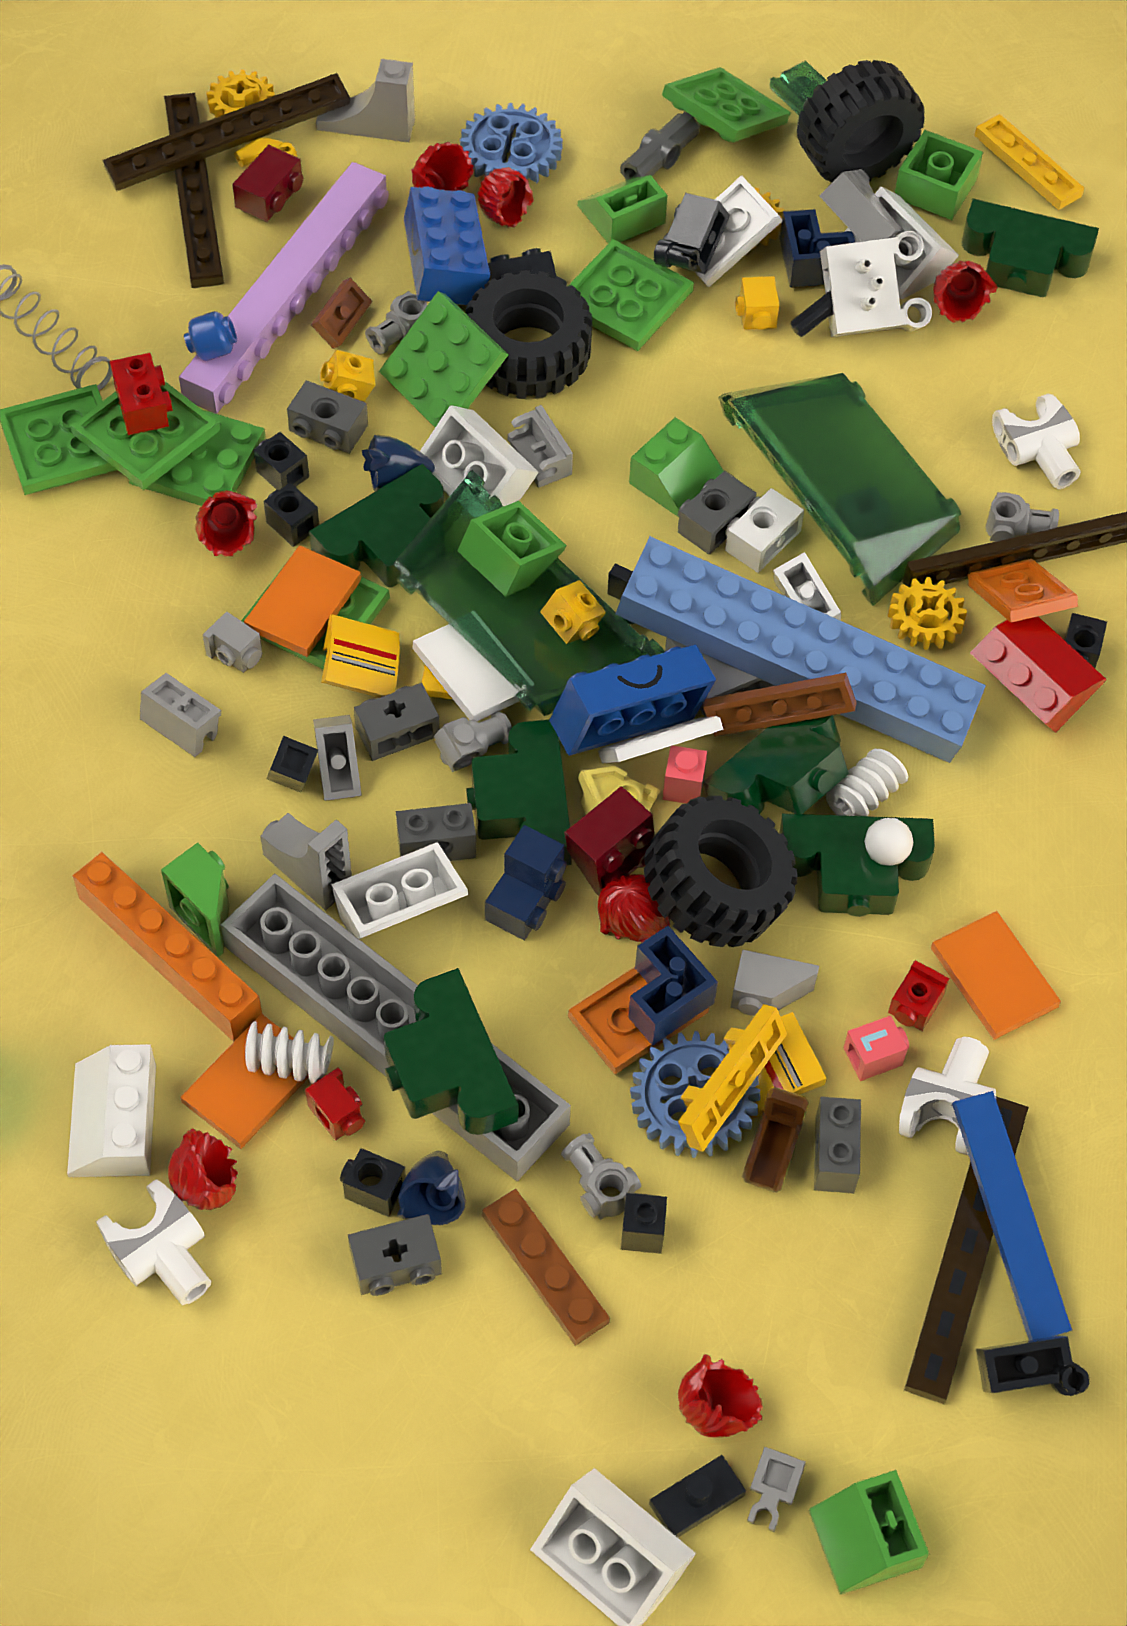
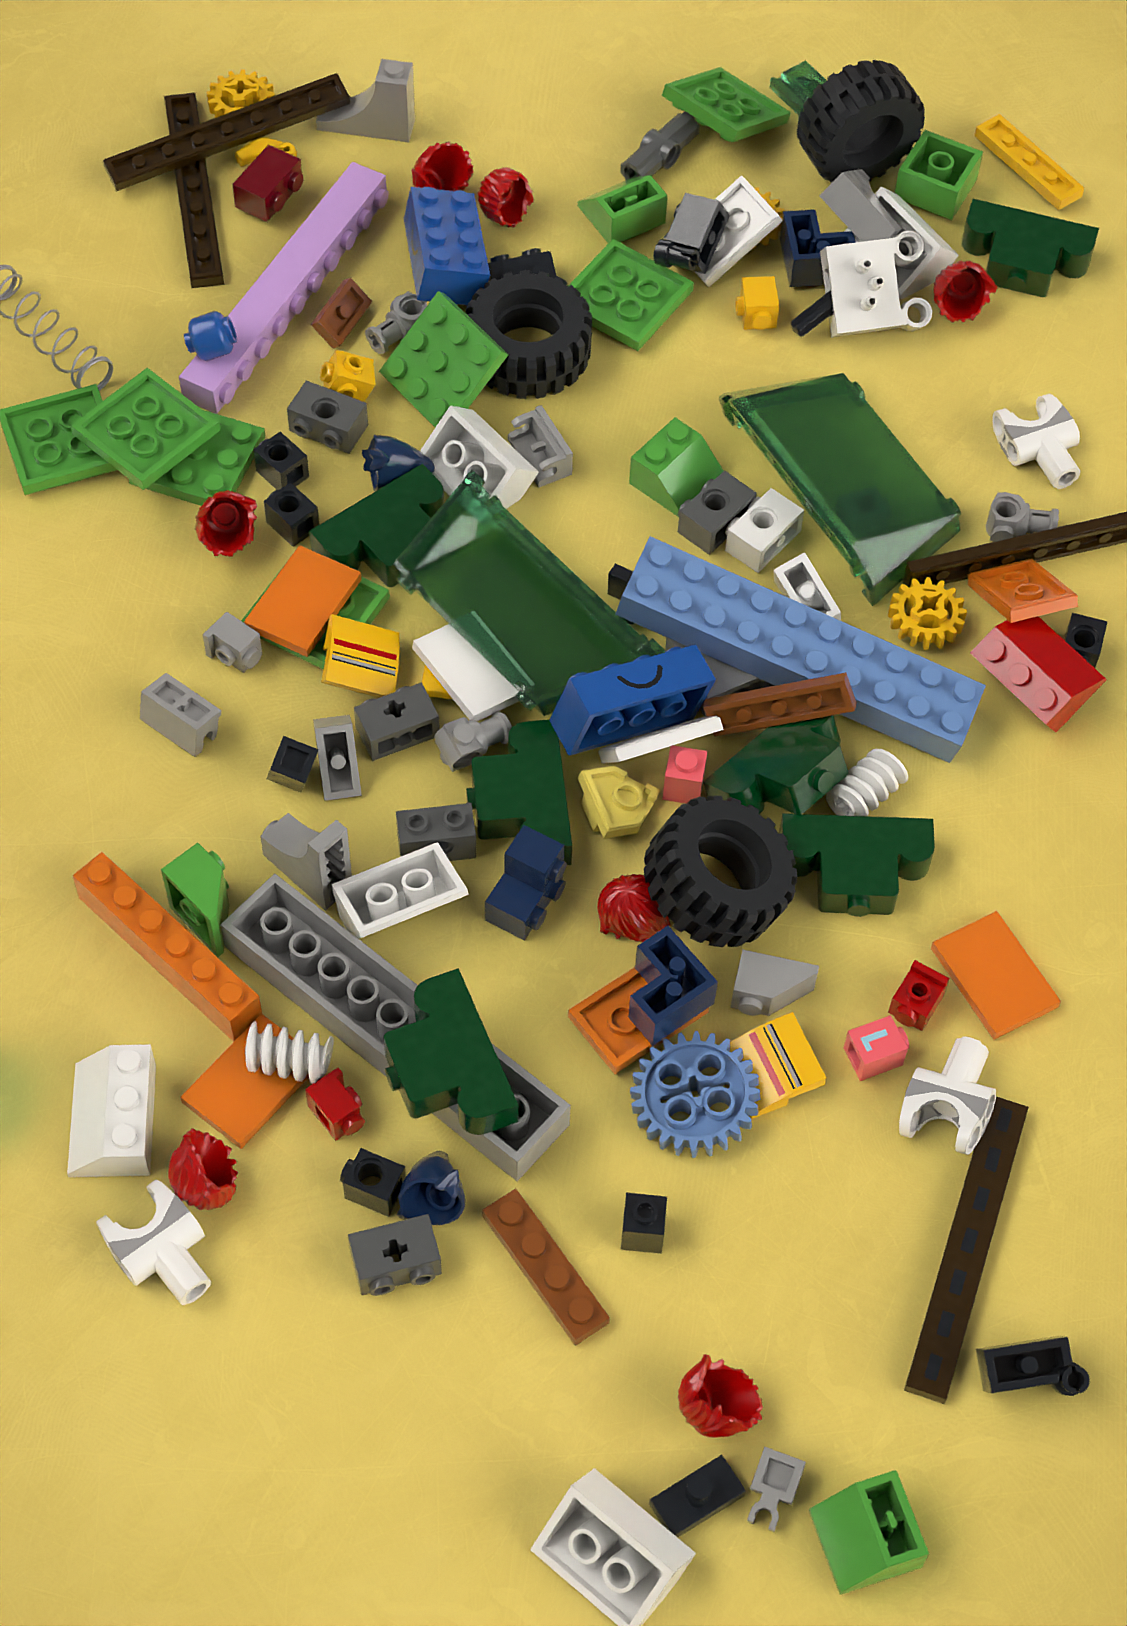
(140, 394): red brick -> none
(510, 547): bright green slope -> none
(531, 151): medium blue gear -> none
(573, 612): yellow brick -> none
(599, 1174): light grey connector -> none
(611, 839): dark red slope -> none
(747, 1055): yellow hinge -> none
(775, 1139): reddish brown animal -> none
(837, 1145): dark grey brick -> none
(888, 841): white piece -> none
(1011, 1216): blue tile -> none

